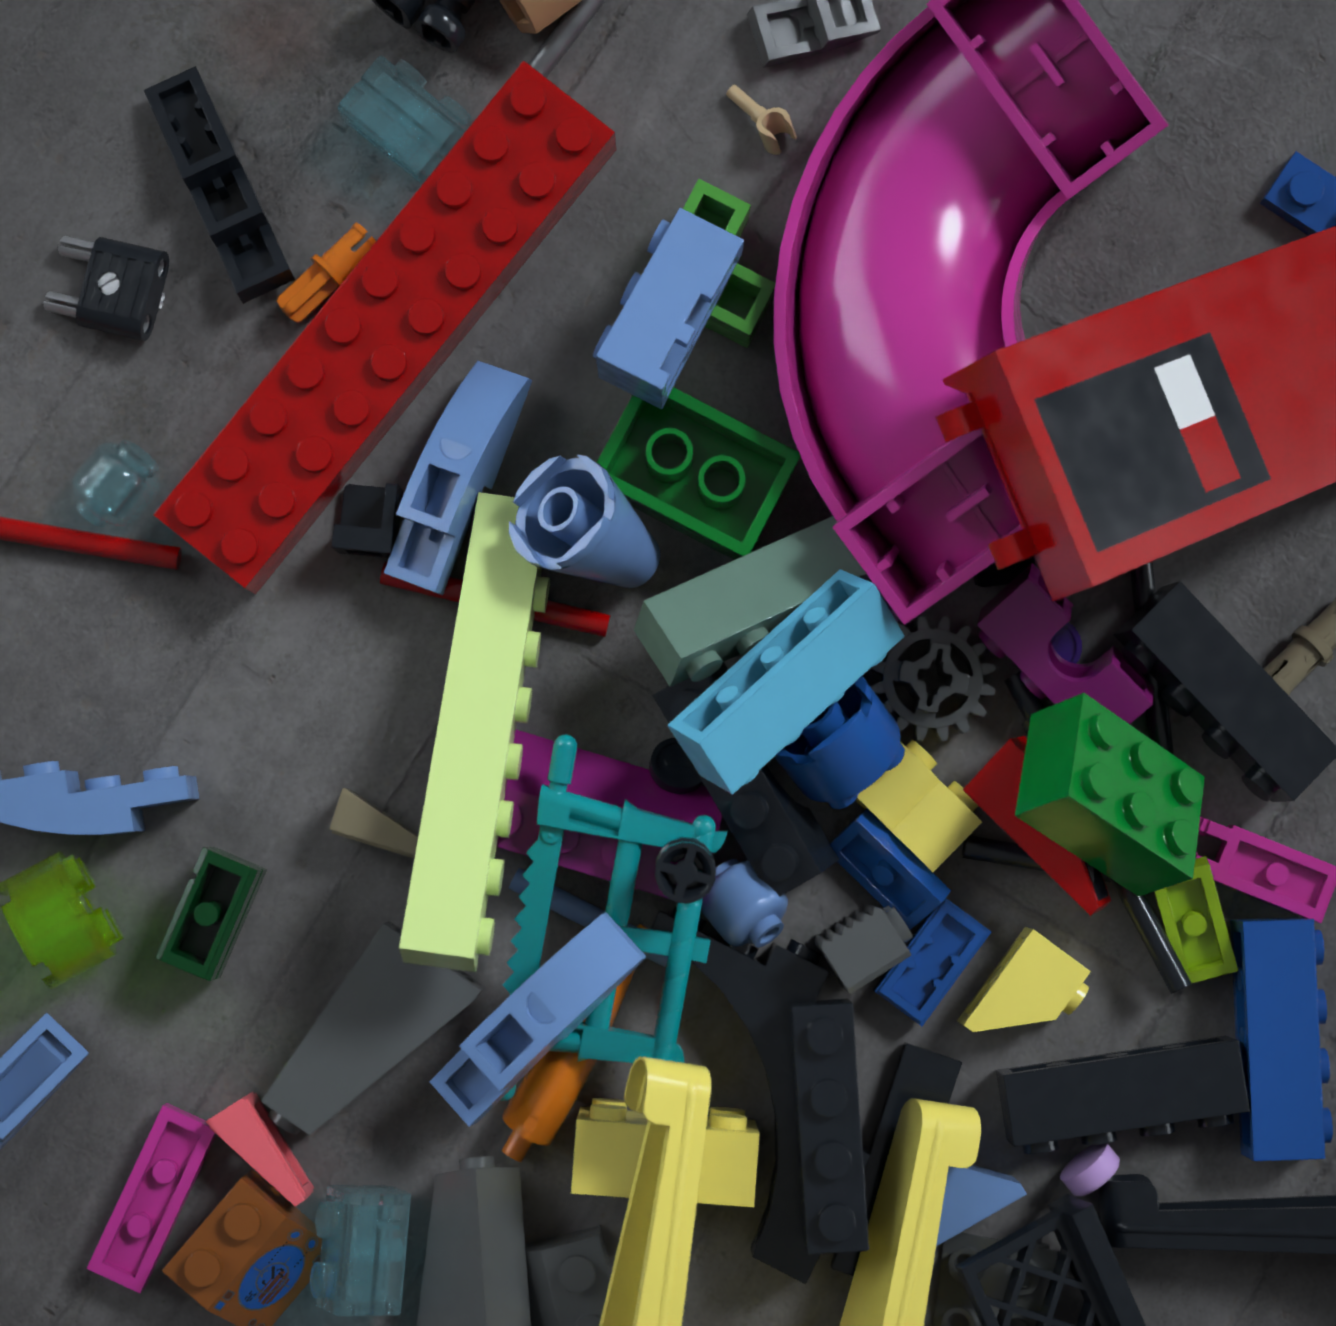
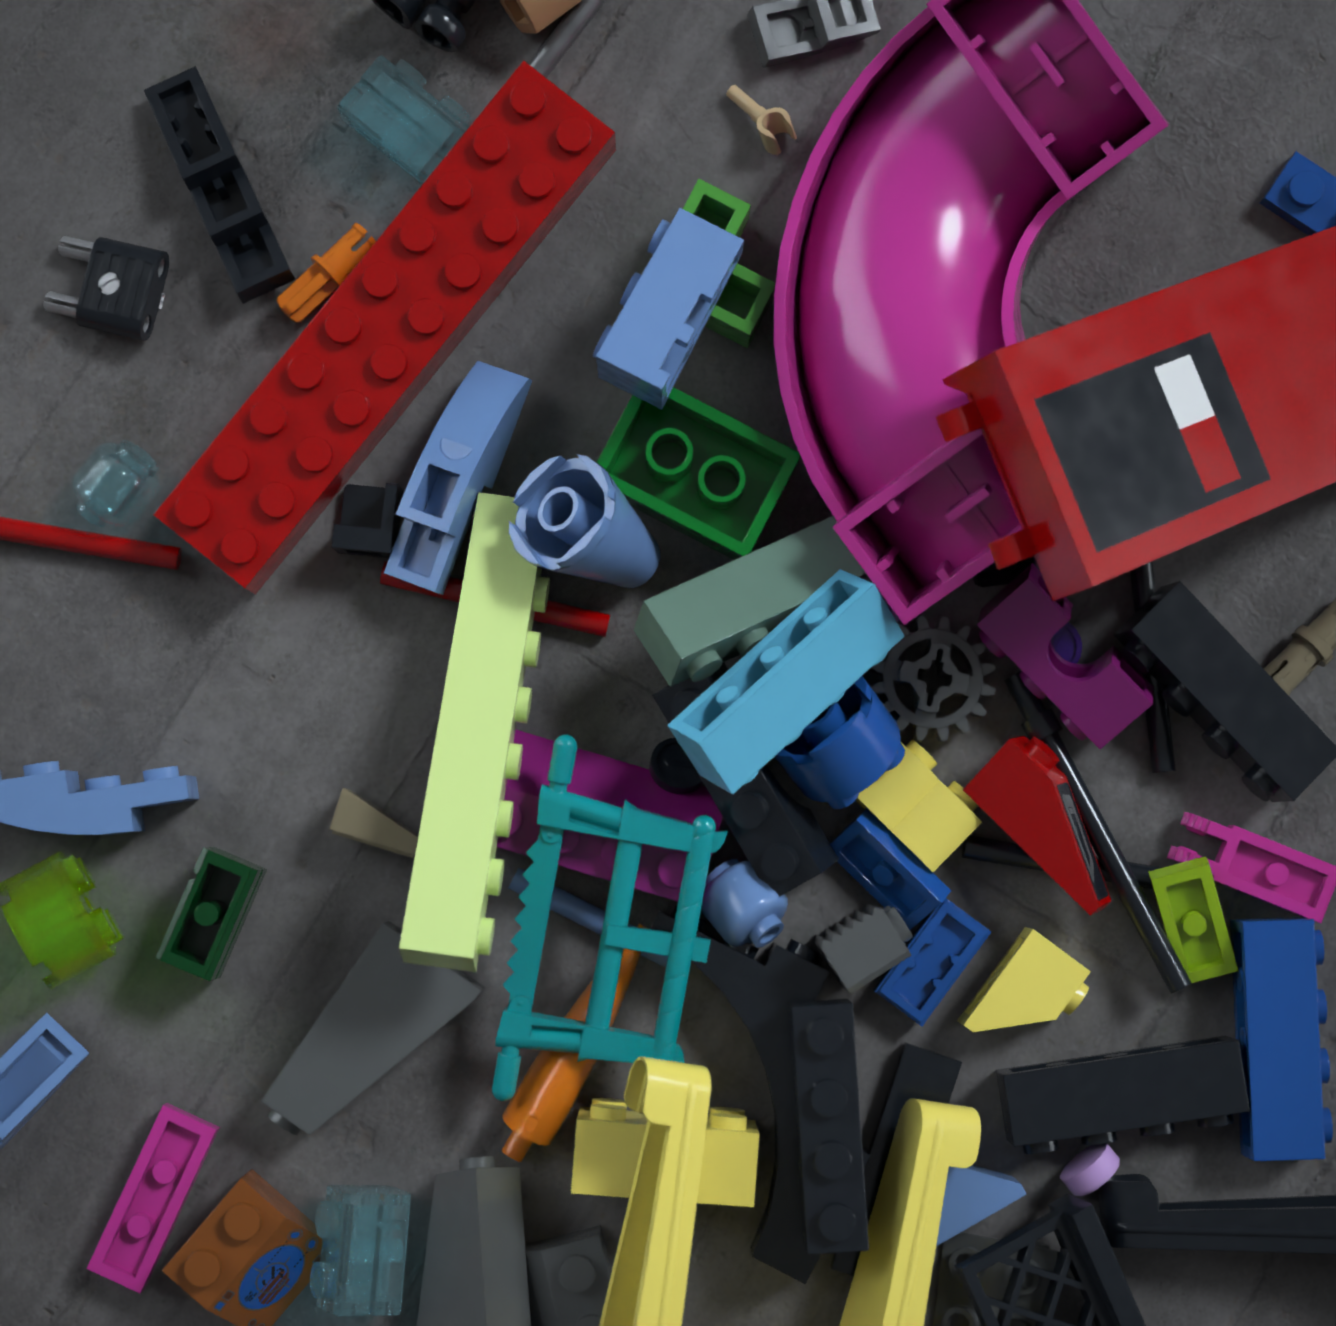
(261, 1144): coral slope -> none
(536, 1018): medium blue slope -> none
(682, 880): black wheel -> none
(1110, 795): green brick -> none

